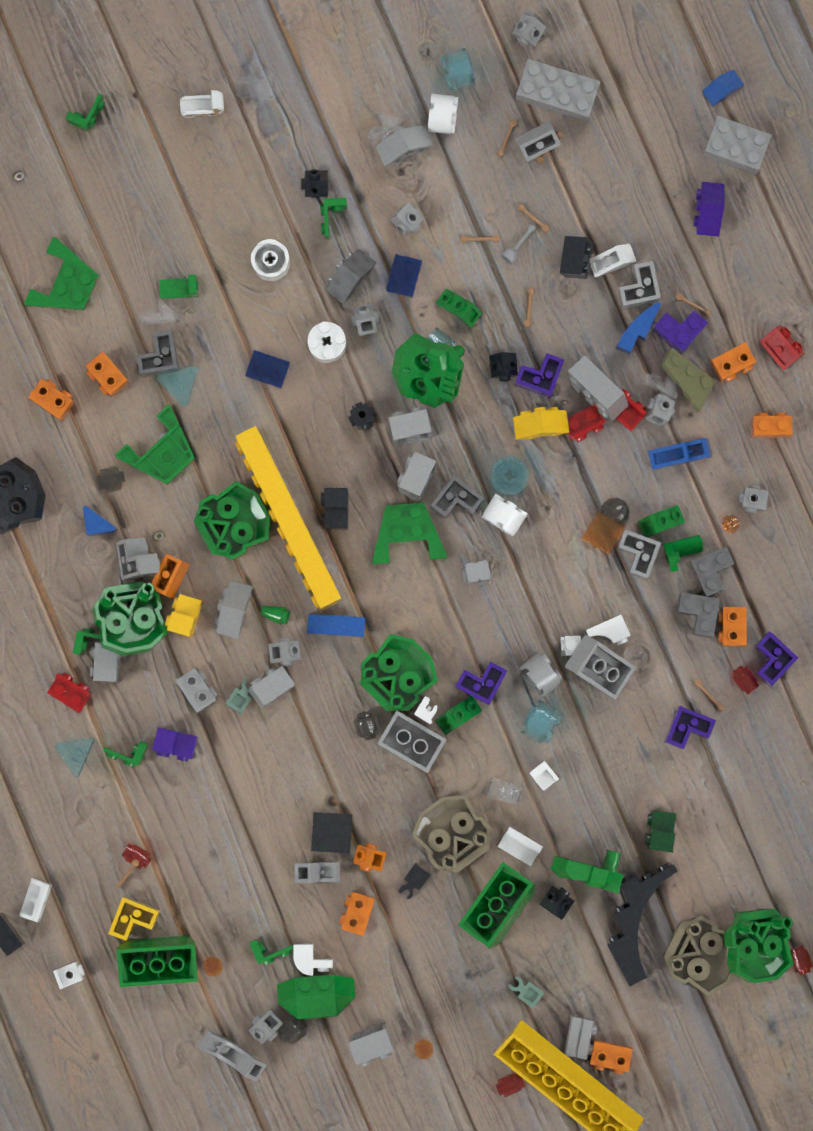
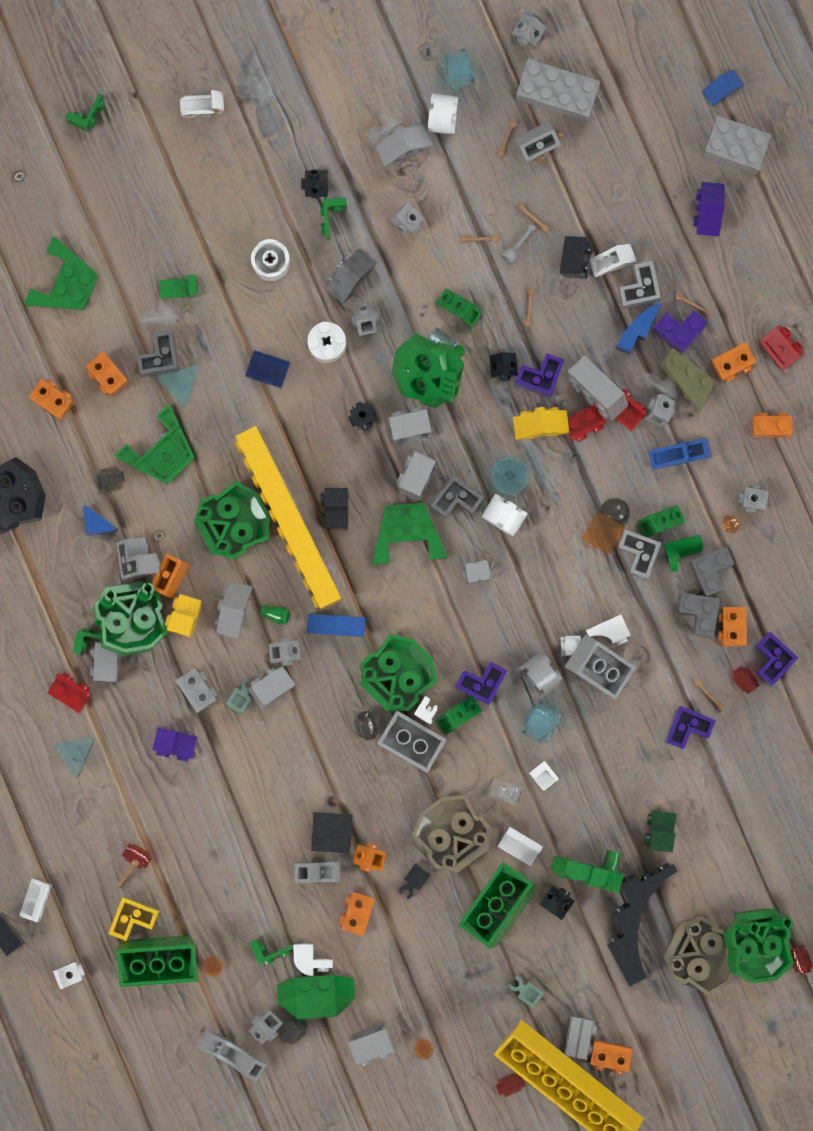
(138, 752): green bracket -> none
(404, 276): clear blue plate -> none

